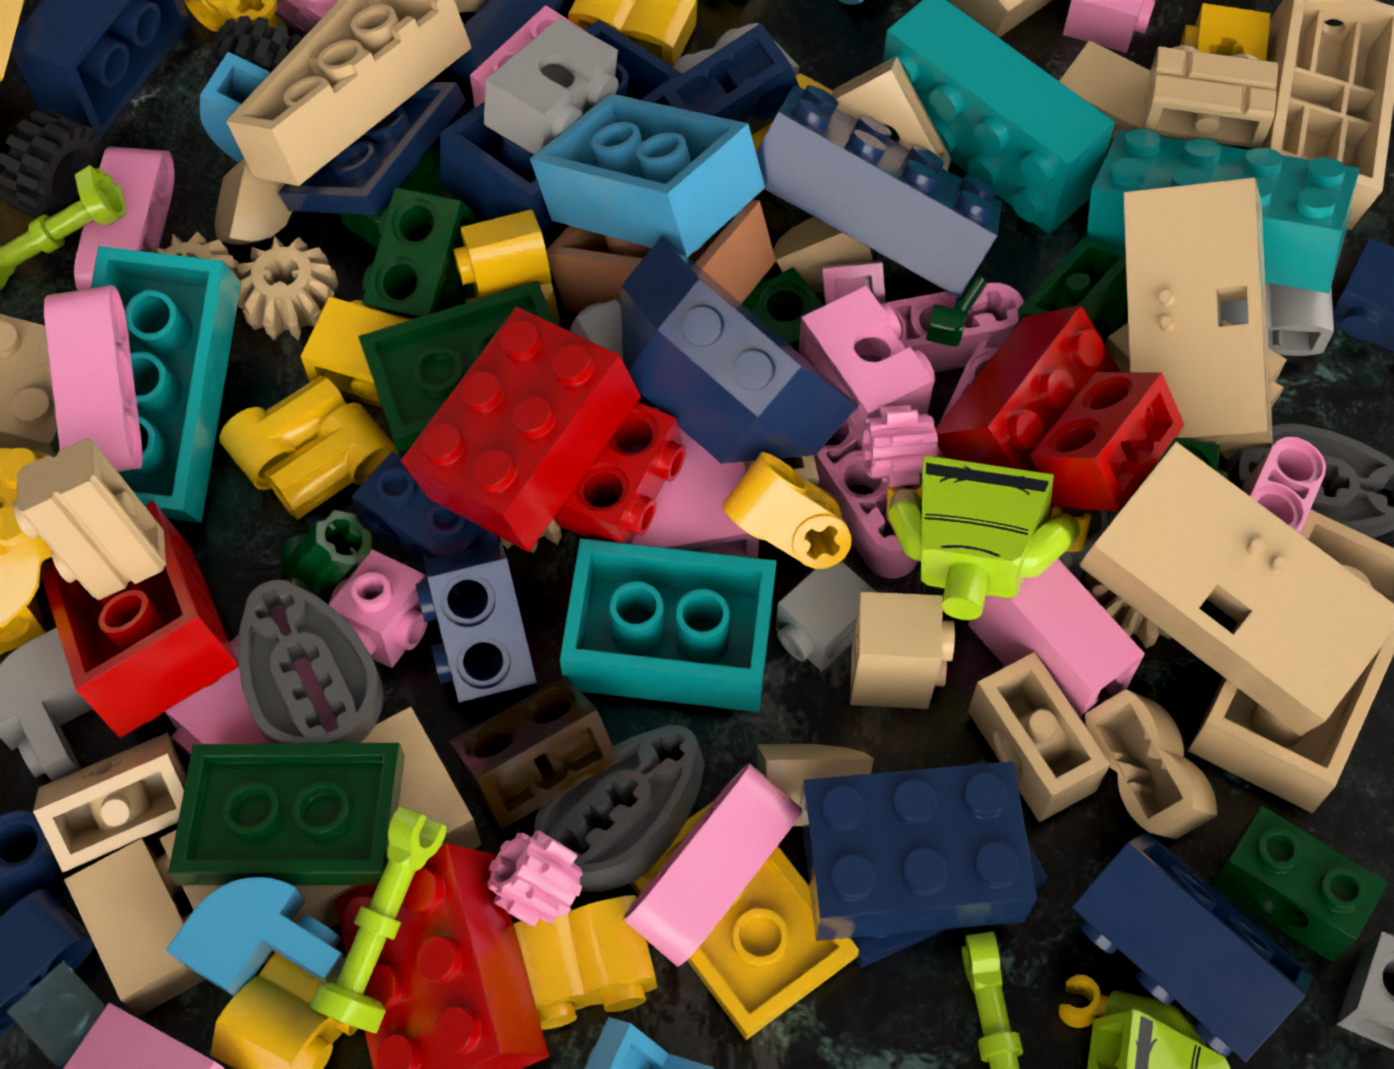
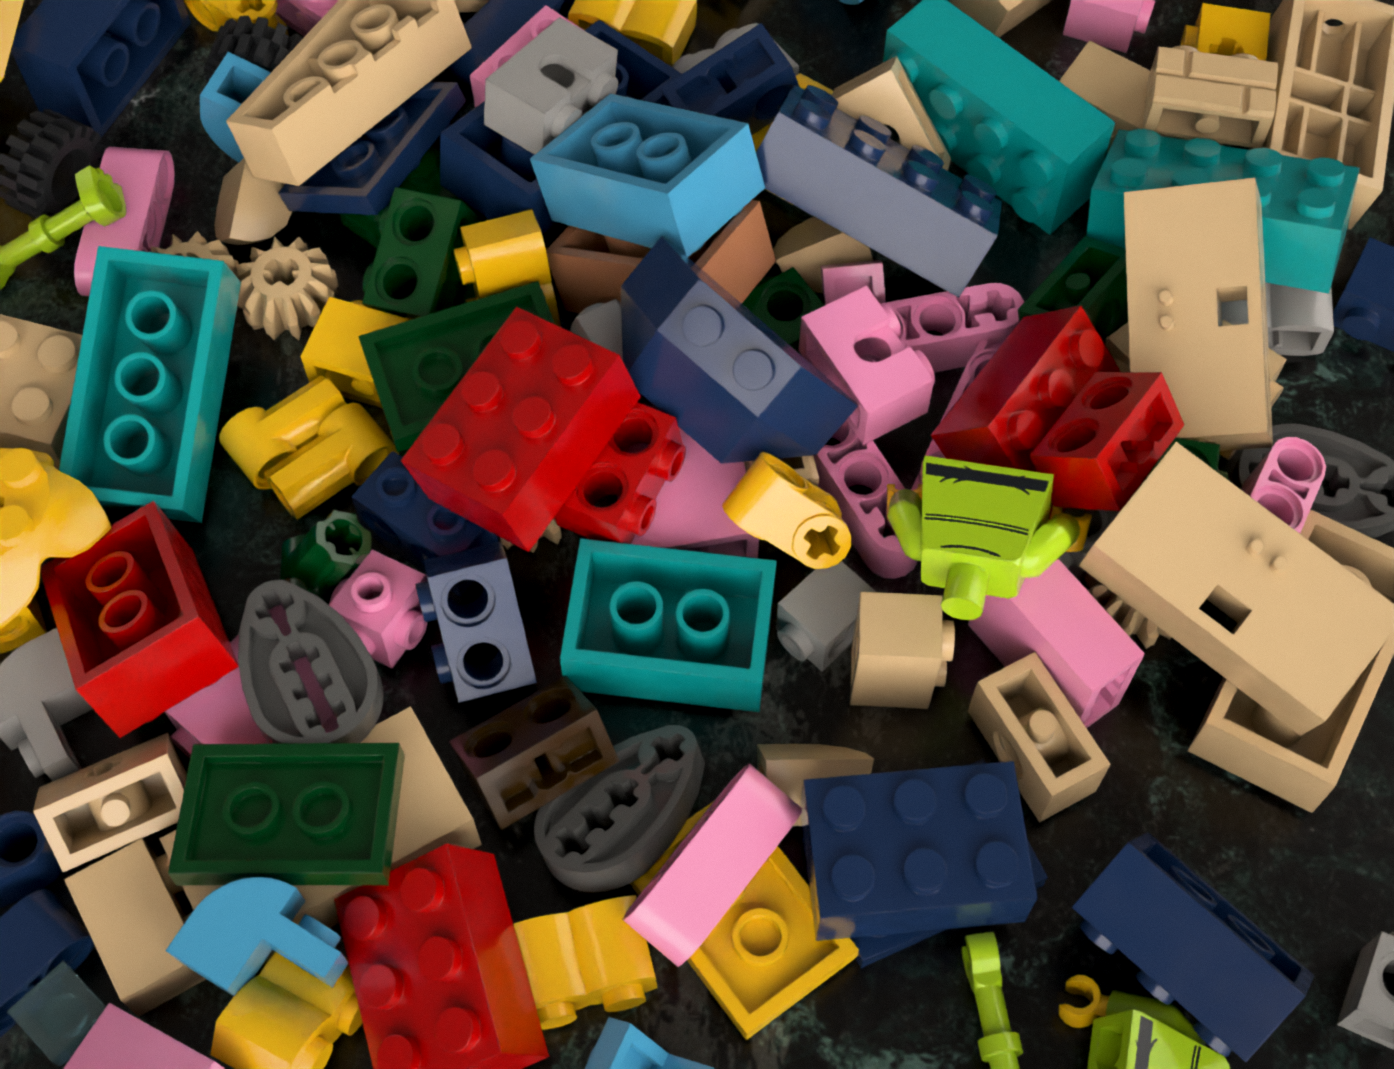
(89, 520): tan brick -> none
(93, 373): bright pink beam -> none
(411, 844): lime piece -> none
(535, 878): bright pink gear -> none
(897, 445): bright pink gear -> none
(948, 323): dark green hand -> none
(1154, 777): tan brick -> none
(1299, 884): dark green brick -> none

